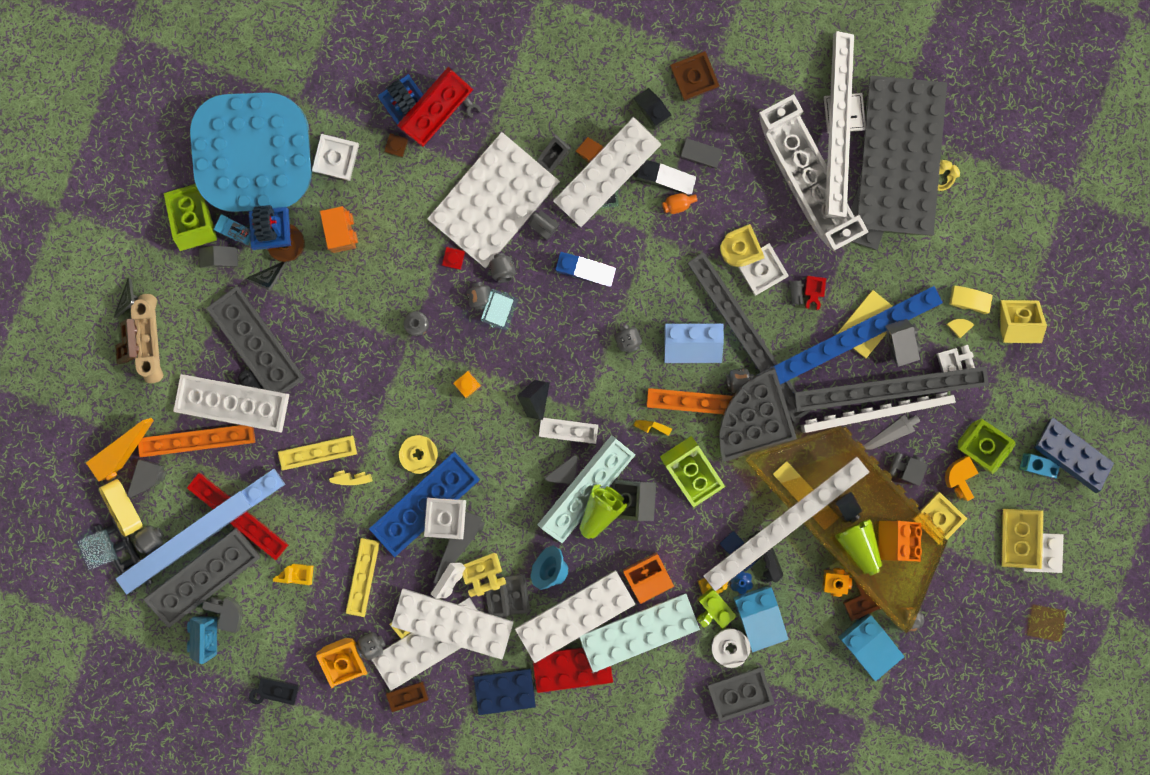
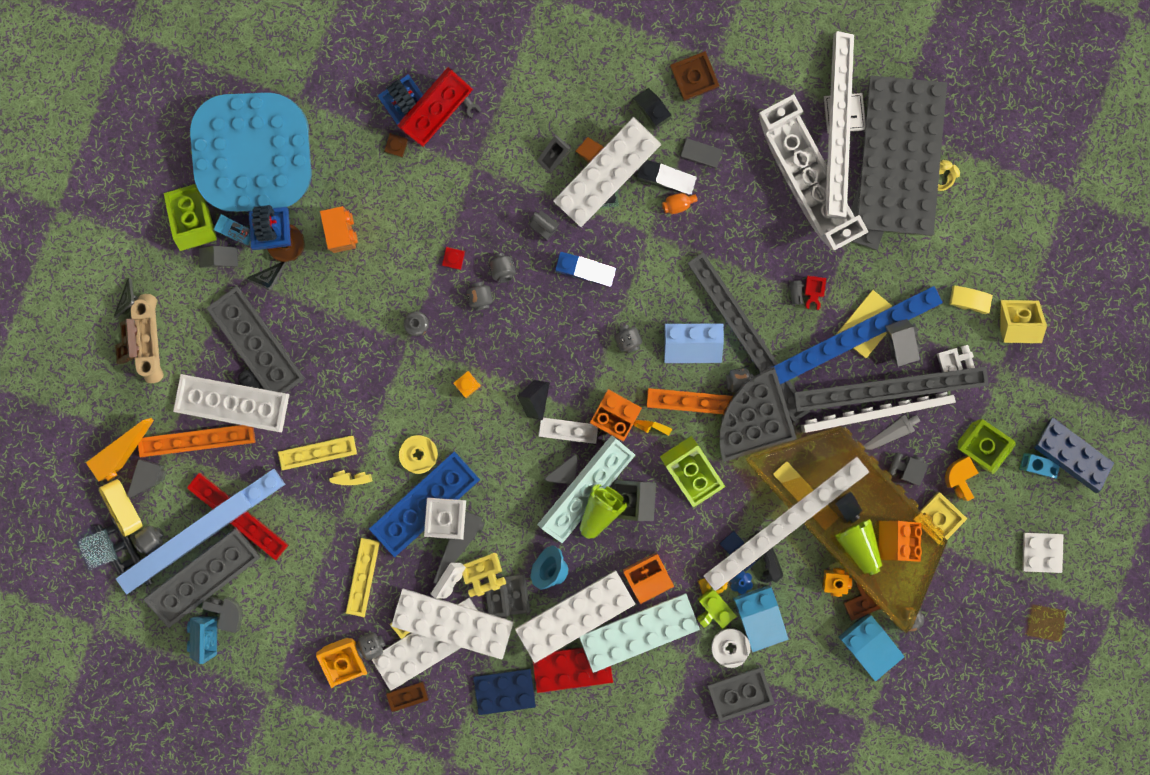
(276, 691): black hinge -> none
(296, 574): yellow slope -> none
(335, 157): white plate -> none
(493, 200): white plate -> none
(499, 309): clear light blue piece -> none
(615, 415): none -> orange slope
(741, 247): light yellow tile -> none
(764, 272): white plate -> none
(960, 326): light yellow tile -> none
(1022, 538): light yellow tile -> none

